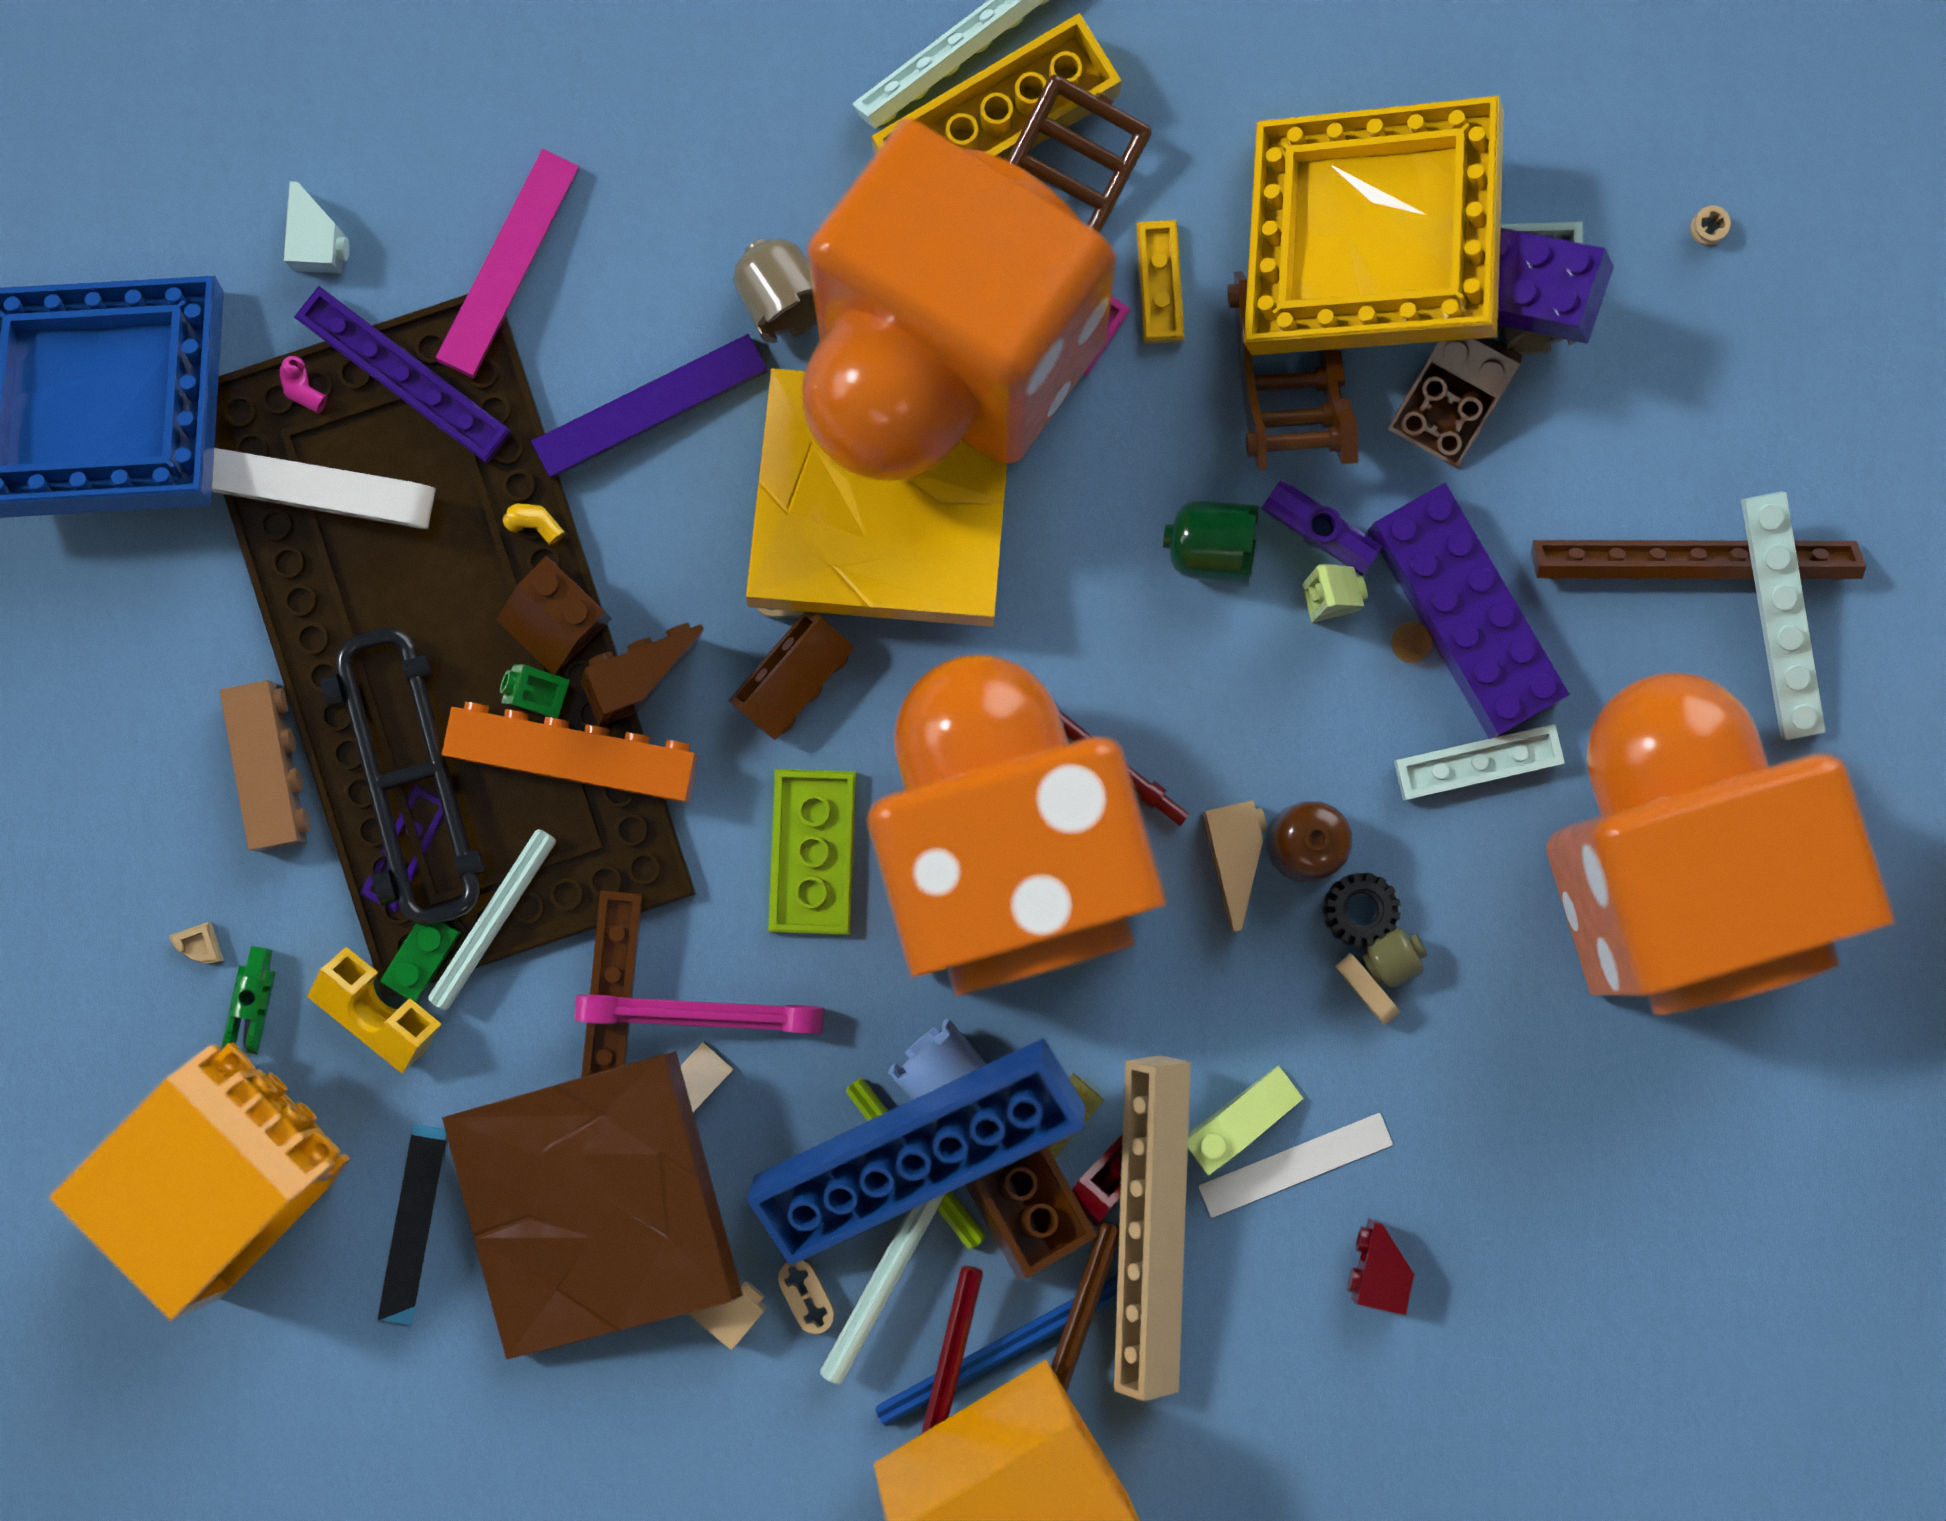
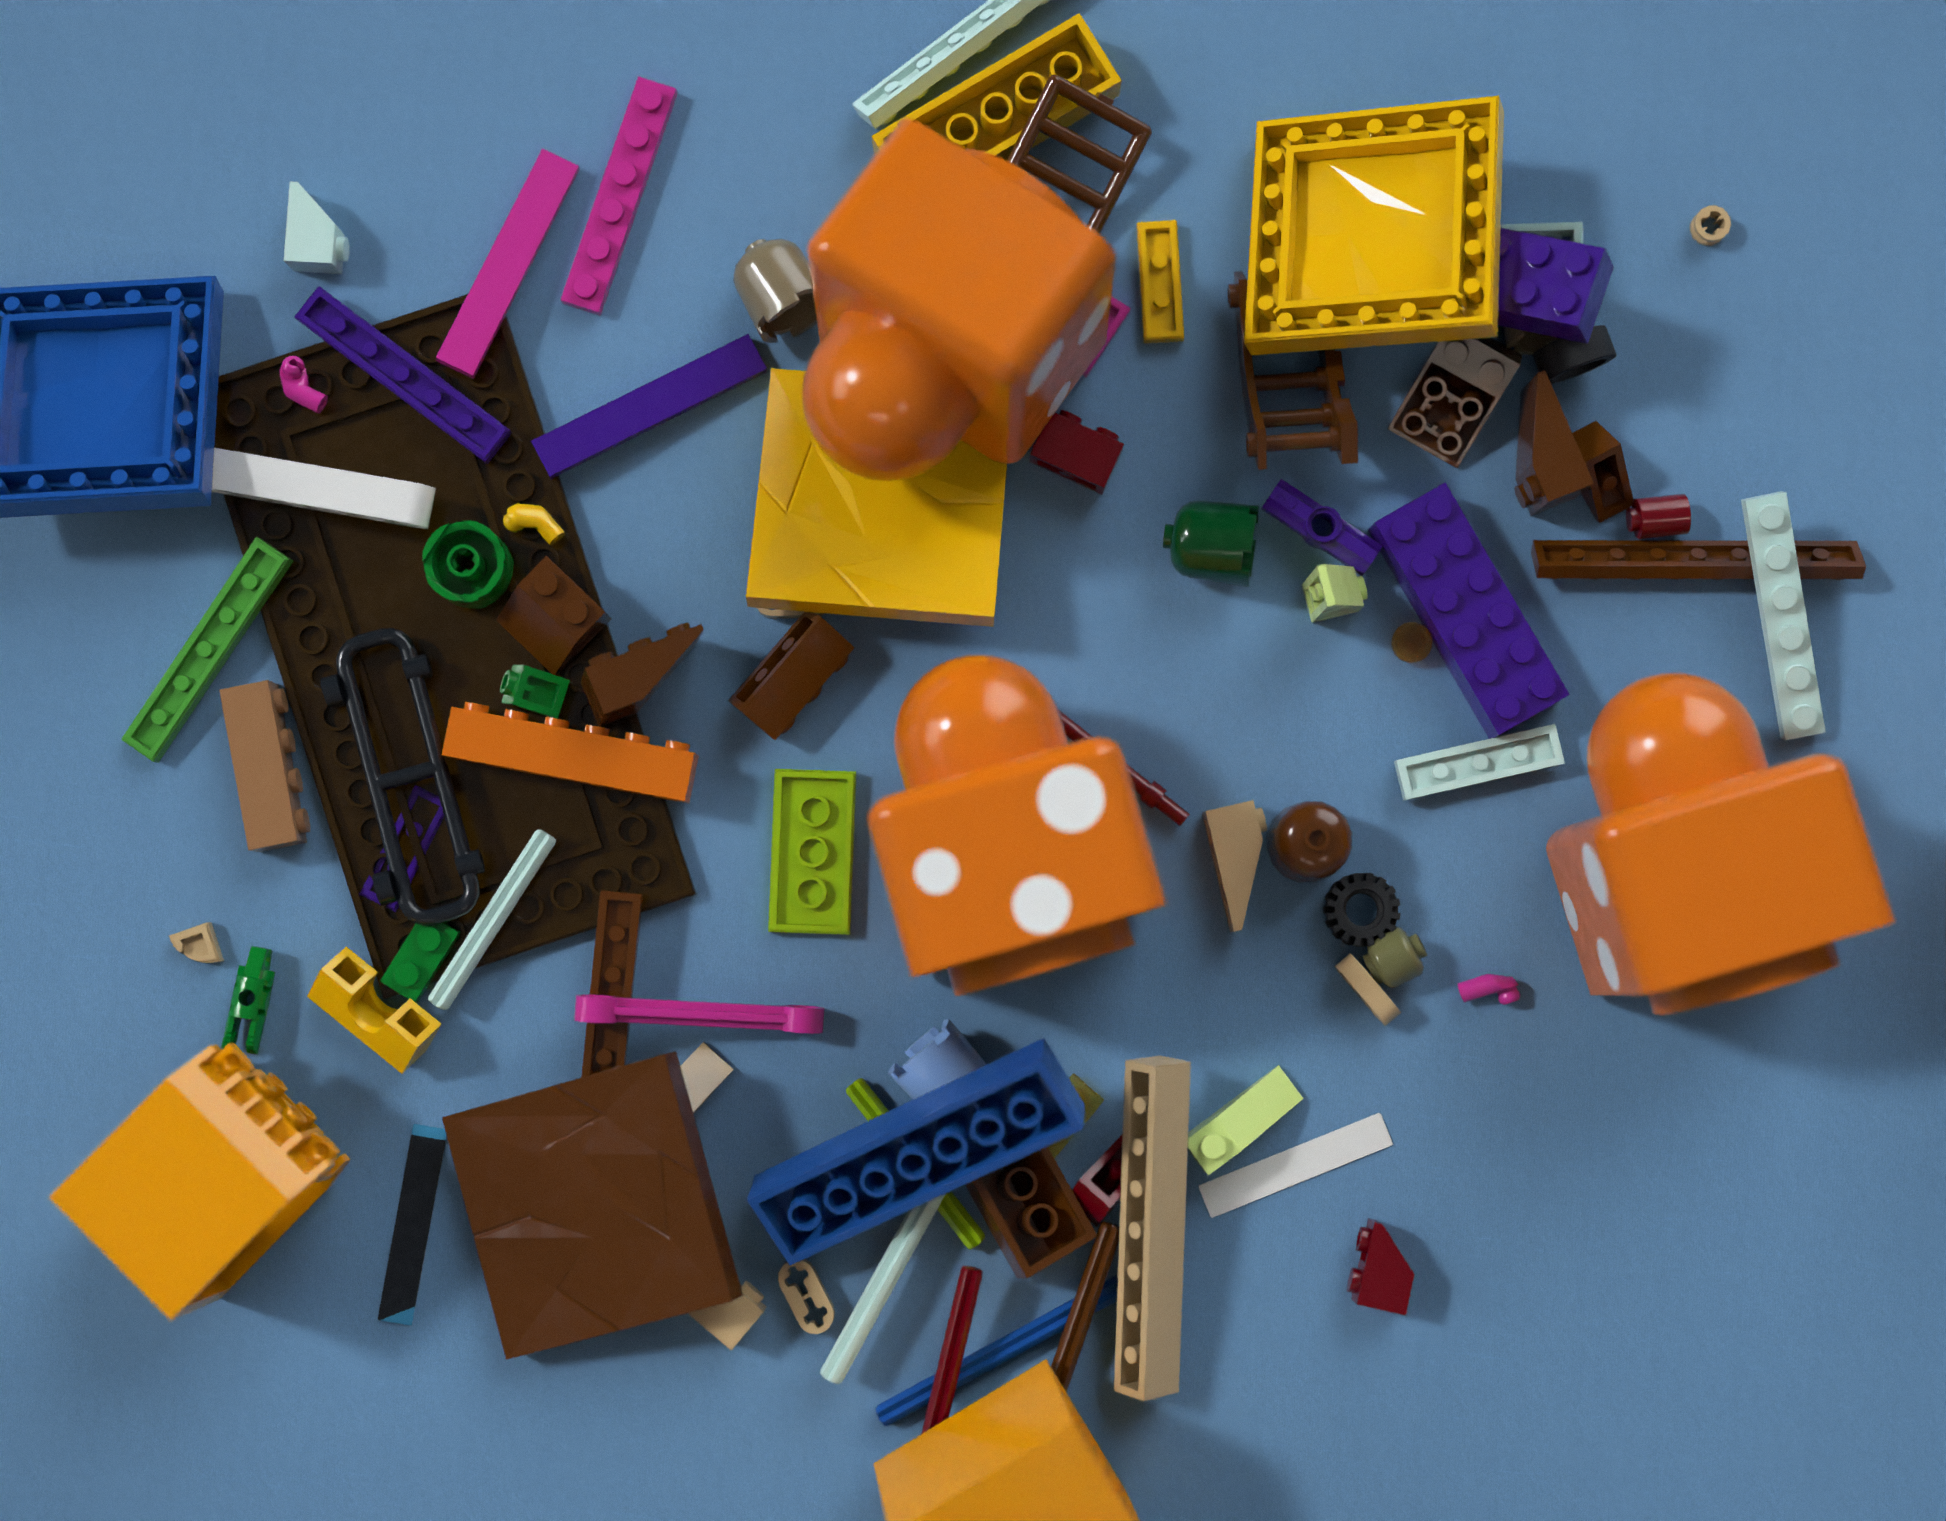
(207, 650): none -> bright green tile
(473, 542): none -> green brick
(619, 196): none -> dark pink plate
(1077, 451): none -> dark red brick
(1489, 984): none -> dark pink arm
(1548, 457): none -> reddish brown slope
(1569, 358): none -> black tyre
(1608, 470): none -> reddish brown slope
(1659, 516): none -> dark red brick

